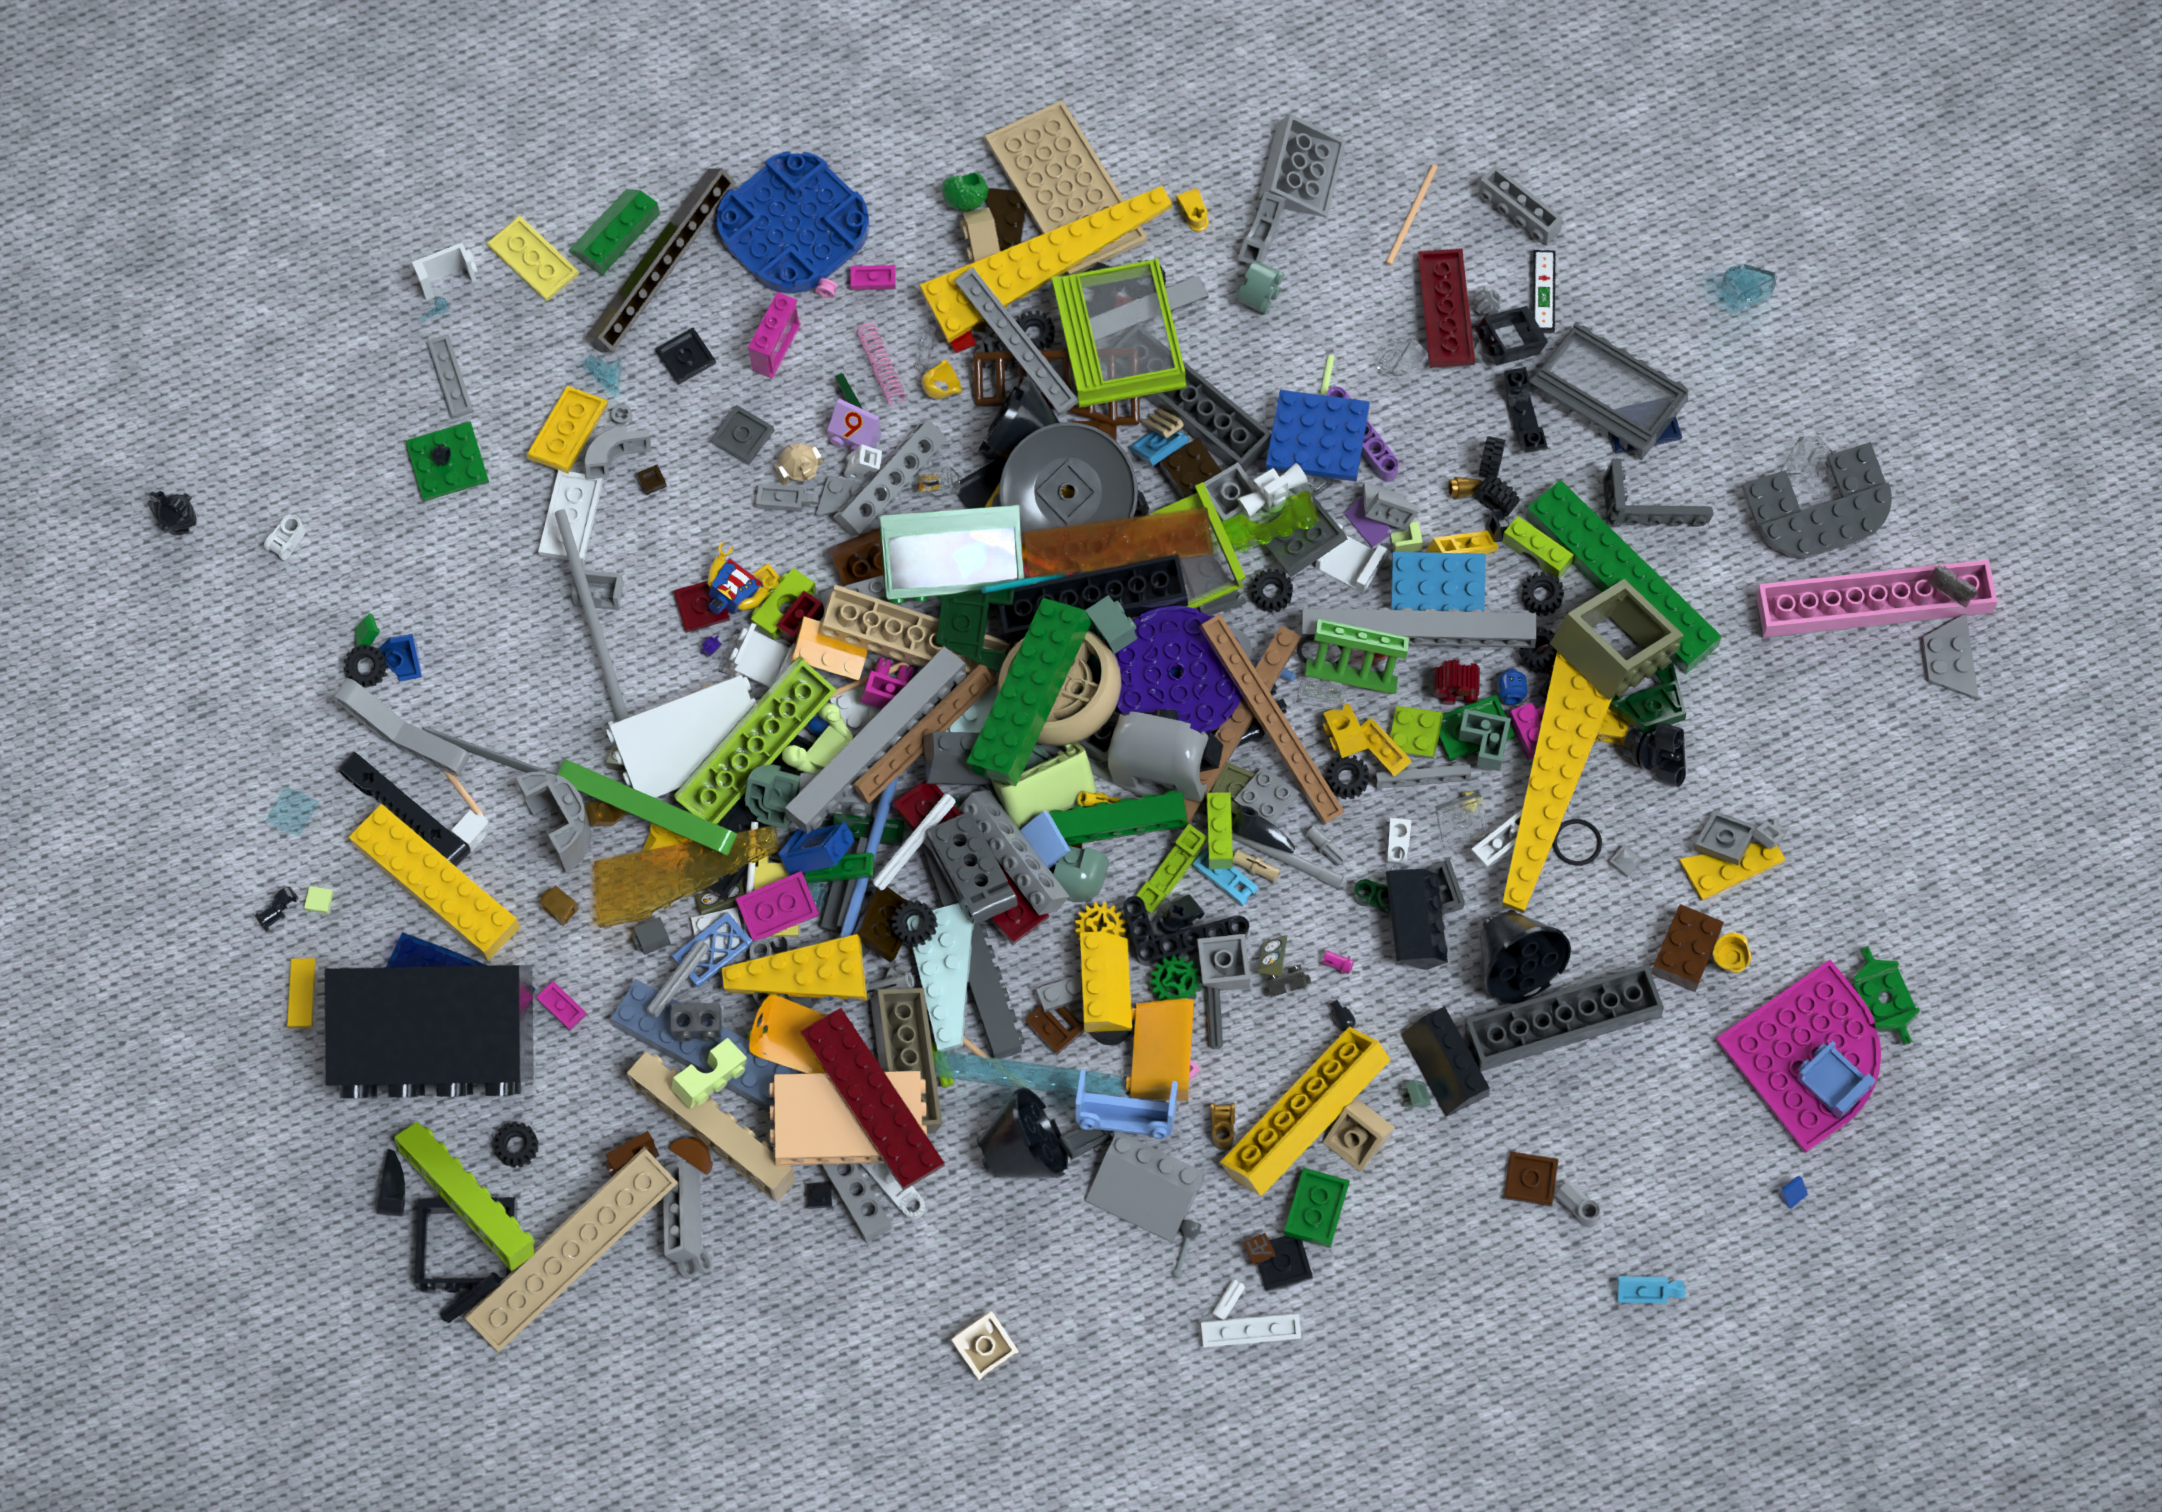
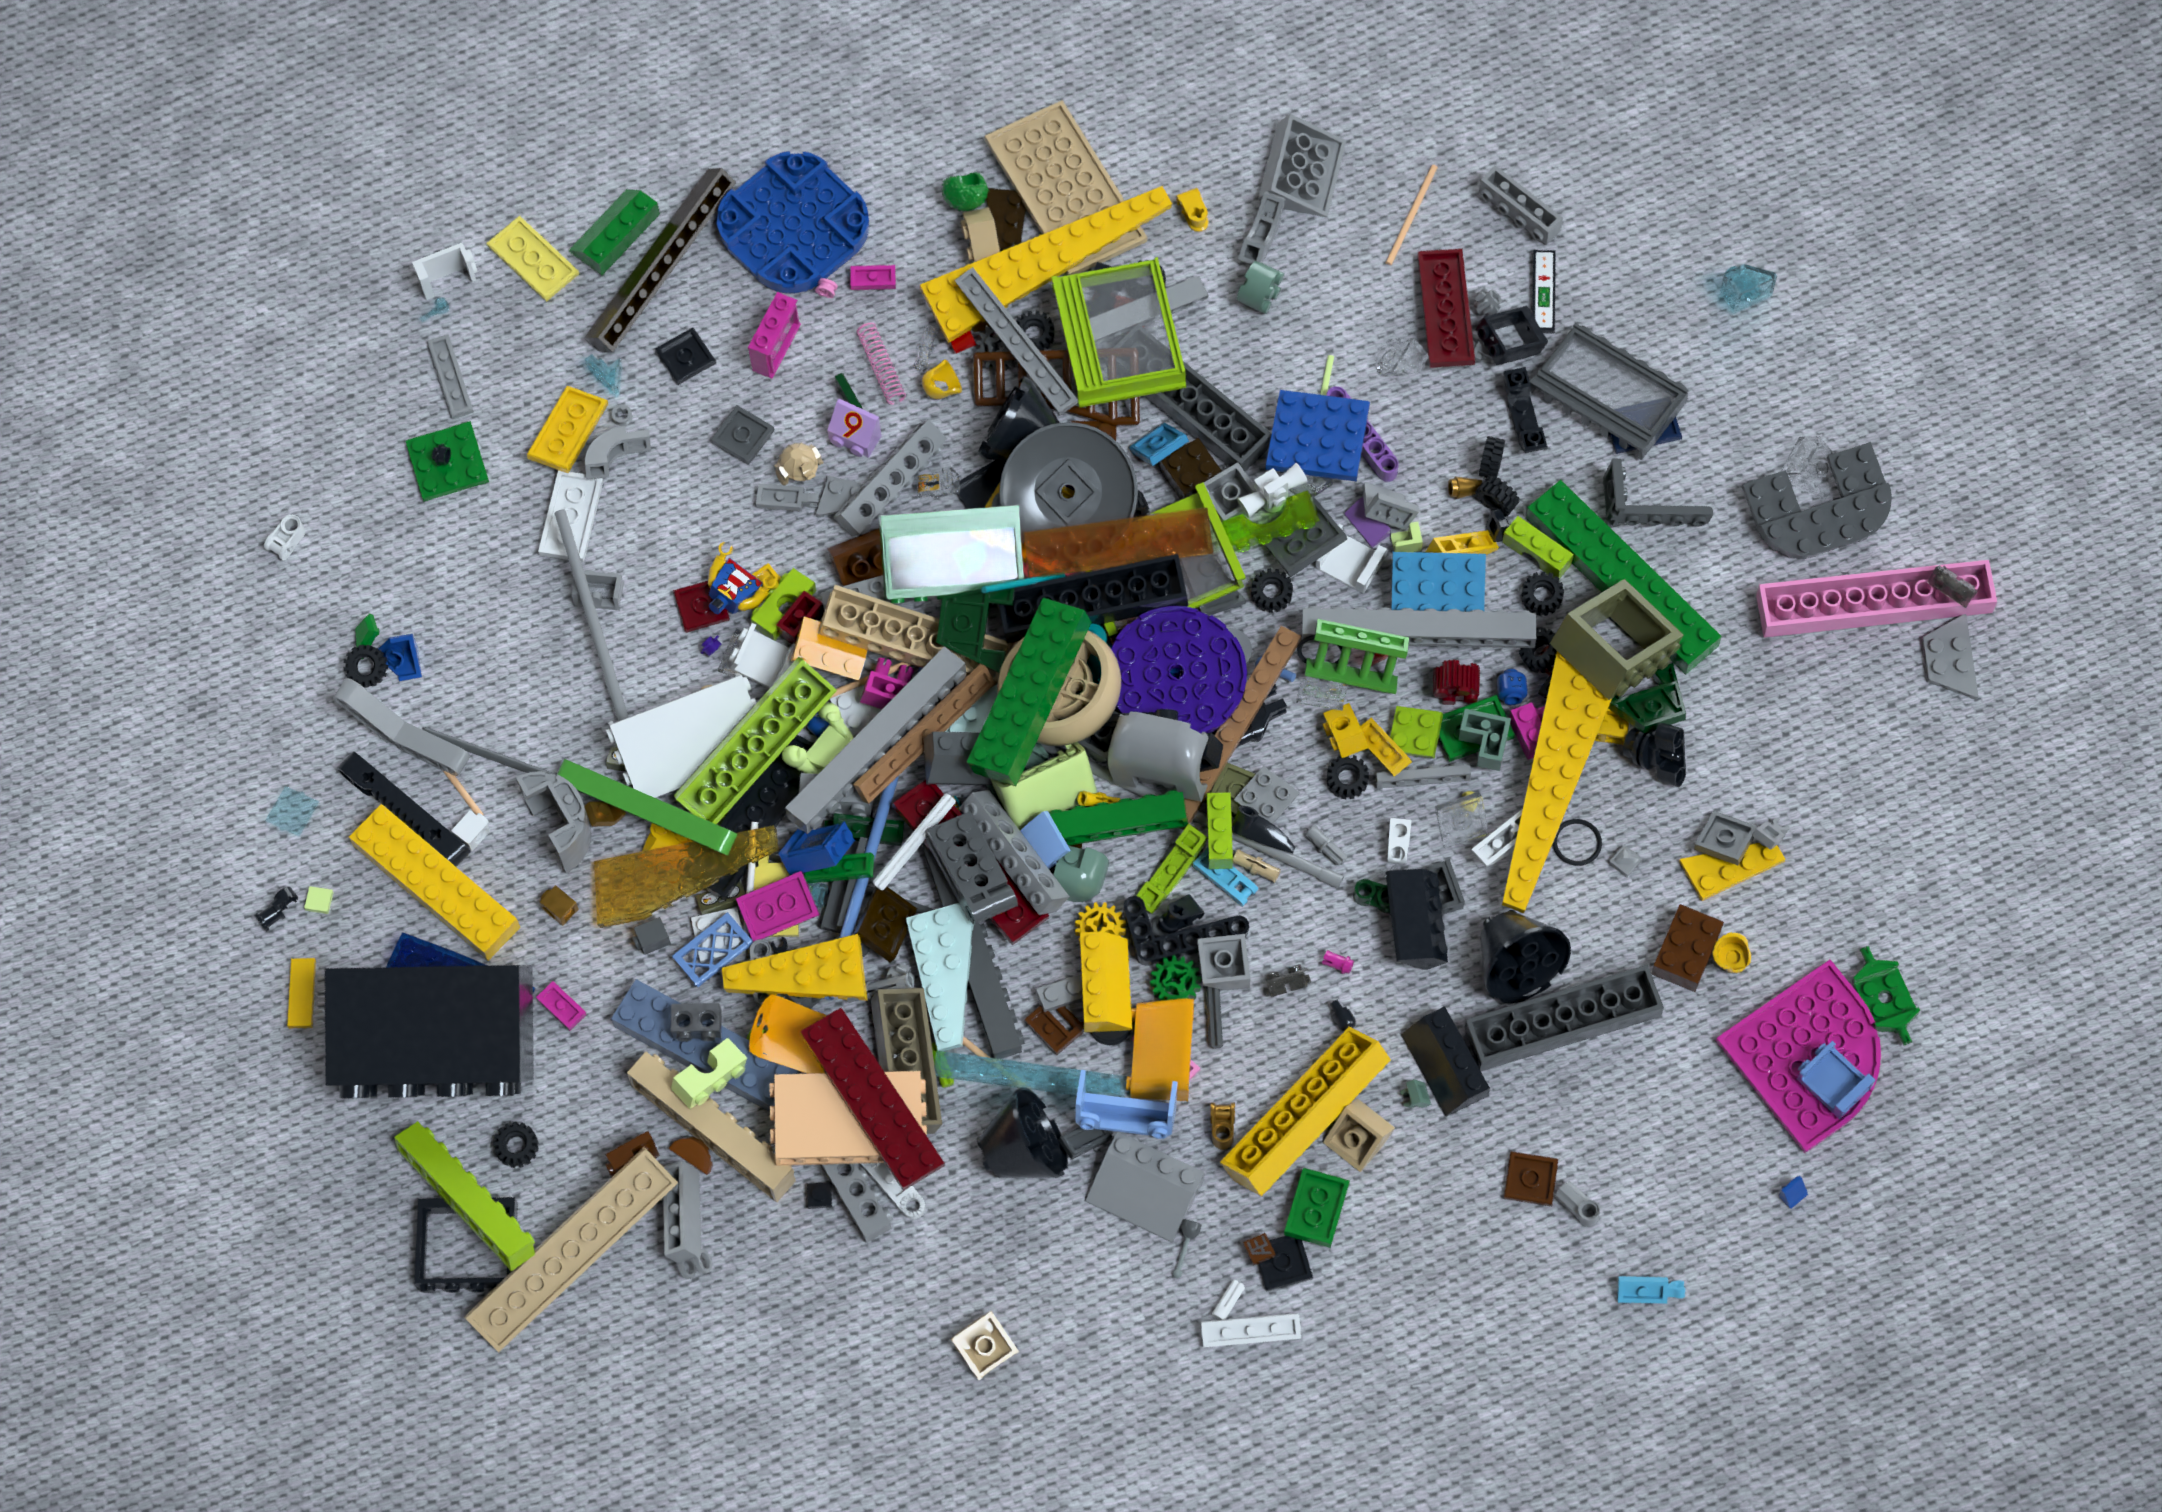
(173, 512): black helmet -> none
(392, 1188): black piece -> none
(477, 1293): black axle -> none
(651, 479): dark brown plate -> none
(677, 979): light grey axle -> none
(769, 793): sand green brick -> none
(862, 461): white leg -> none
(905, 913): black tyre -> none
(1112, 624): sand green brick -> none
(1166, 420): tan tile -> none
(1271, 719): medium nougat plate -> none
(1273, 956): slope -> none

